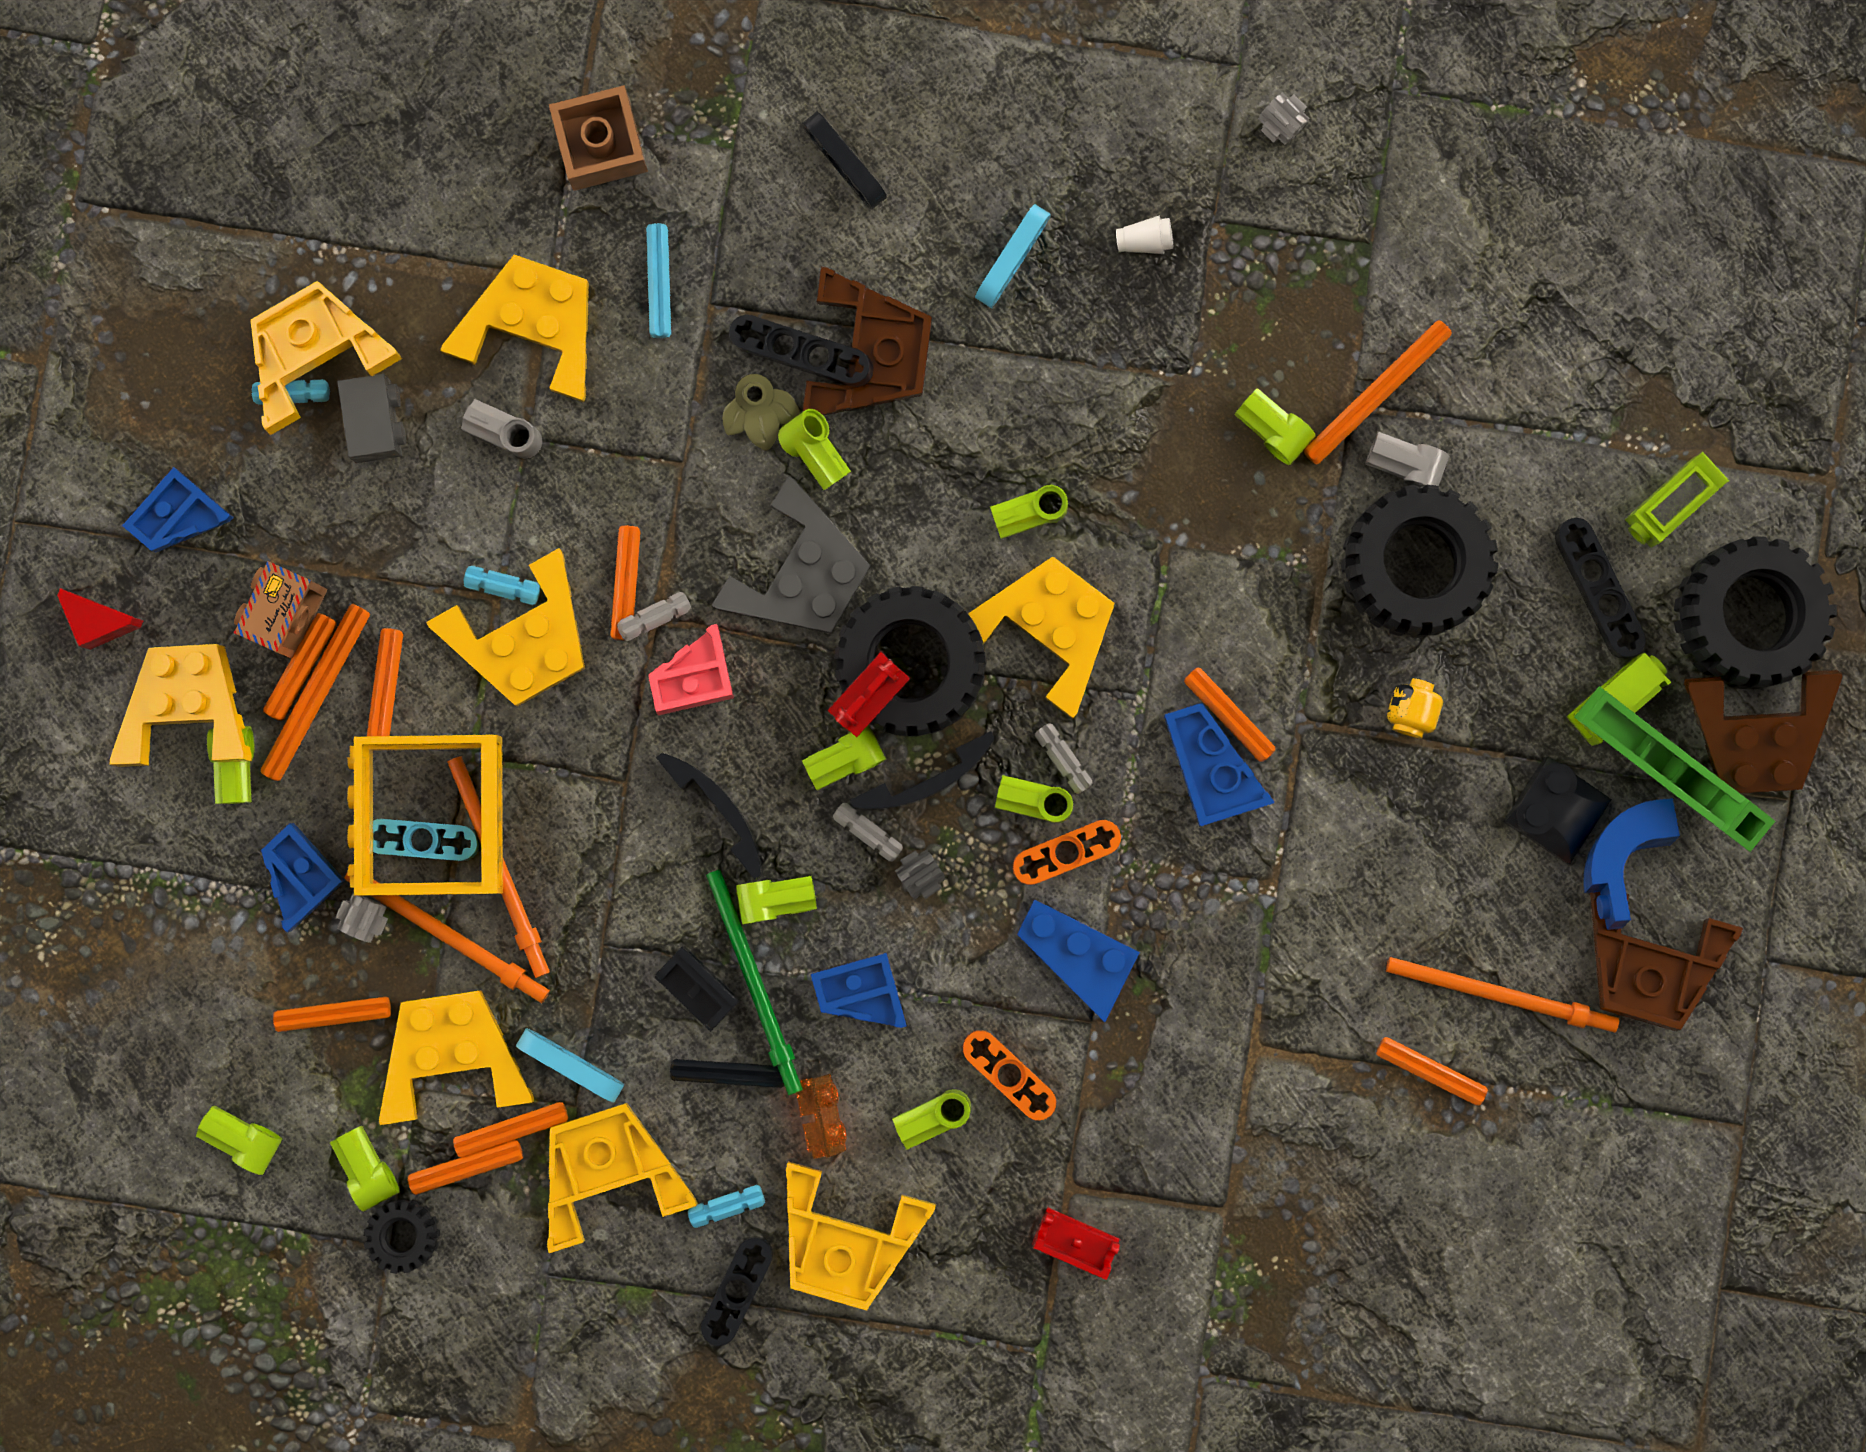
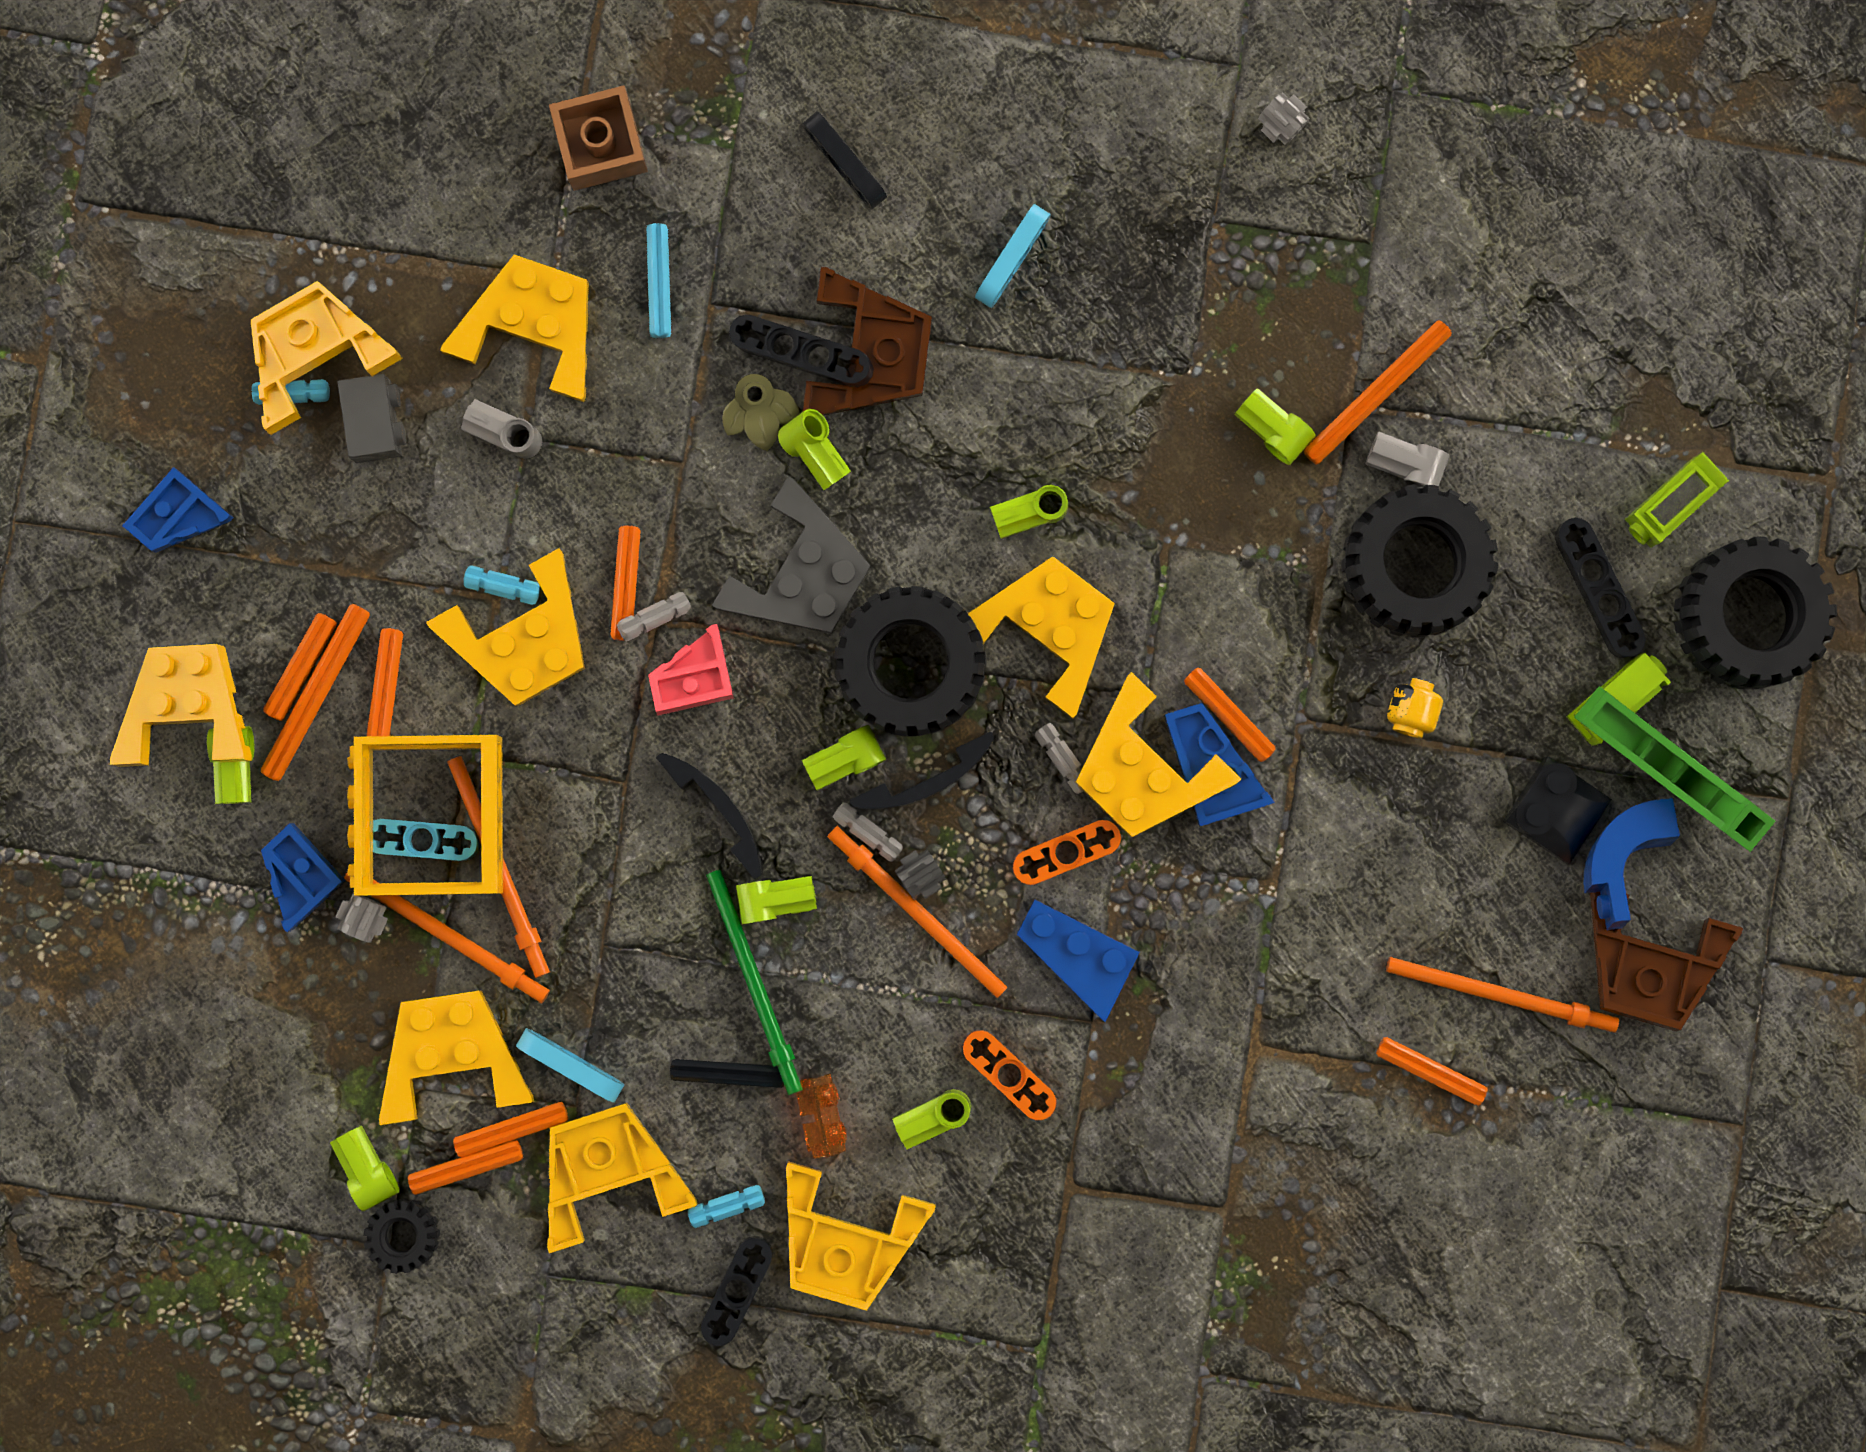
(93, 622): red slope -> none
(248, 1144): lime piece -> none
(279, 609): medium nougat brick -> none
(332, 1014): orange axle -> none
(697, 988): black hinge -> none
(860, 991): blue wing -> none
(861, 858): none -> orange bar
(868, 694): red hinge -> none
(1029, 799): lime piece -> none
(1076, 1243): red hinge -> none
(1133, 779): none -> yellow wing
(1146, 236): white cone -> none
(1763, 749): reddish brown wing -> none

